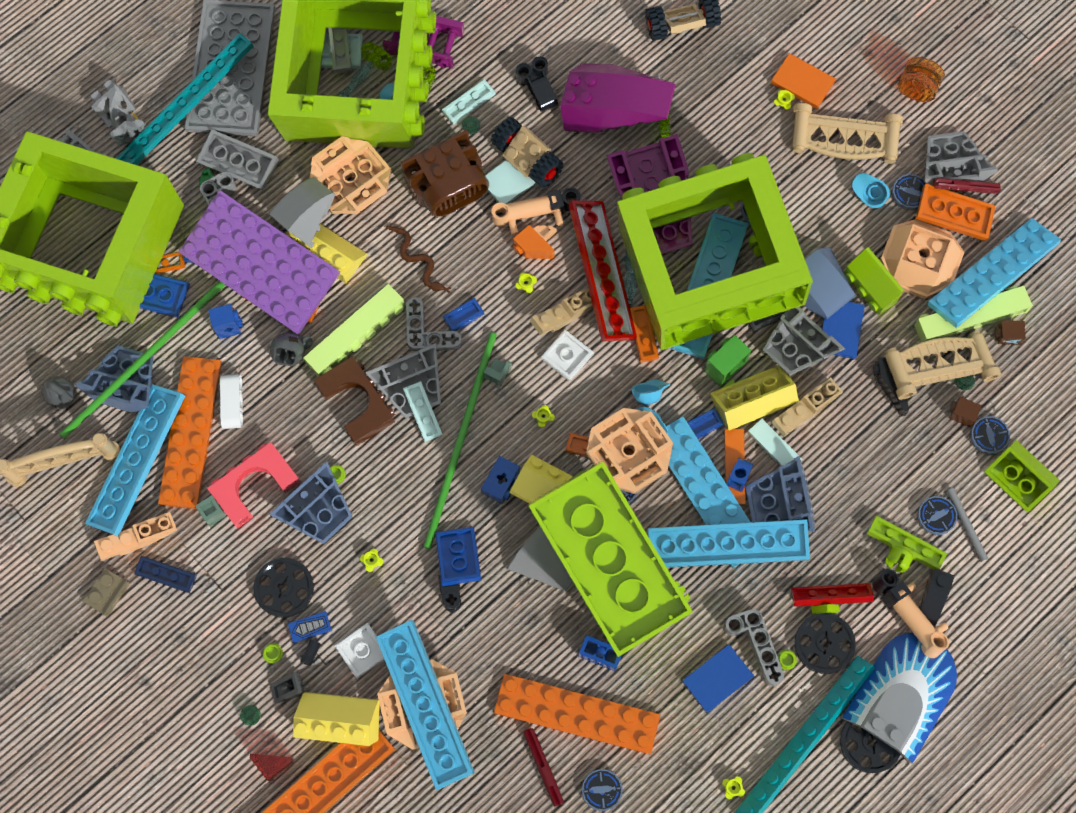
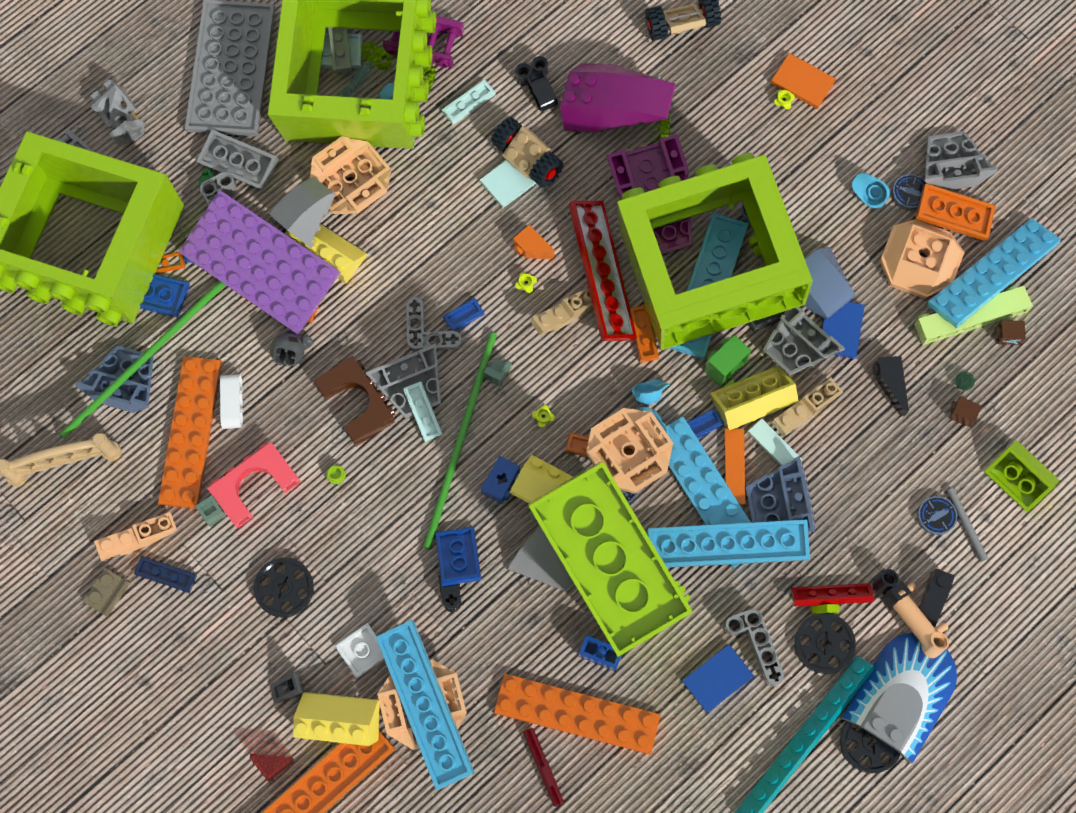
(58, 392): dark grey piece -> none
(134, 461): medium azure plate -> none
(186, 100): teal plate -> none
(225, 321): blue brick -> none
(250, 715): clear green plate -> none
(272, 653): lime plate -> none
(309, 627): tile -> none
(310, 652): black pin -> none
(315, 506): sand blue wedge -> none
(355, 331): yellowish green brick -> none
(372, 554): neon yellow plate -> none
(435, 286): reddish brown animal -> none
(446, 175): reddish brown brick -> none
(472, 124): clear green plate -> none
(545, 232): light nougat tile -> none
(550, 203): light nougat piece -> none
(567, 355): white tile -> none
(602, 790): black tile -> none
(629, 280): clear light blue piece -> none
(730, 793): neon yellow plate -> none
(739, 474): blue leg -> none
(787, 659): lime plate -> none
(873, 281): lime slope -> none
(885, 132): tan piece -> none
(905, 547): lime plate -> none
(907, 378): tan piece -> none
(921, 79): clear orange wheel -> none
(967, 185): dark red axle -> none
(990, 435): tile -> none

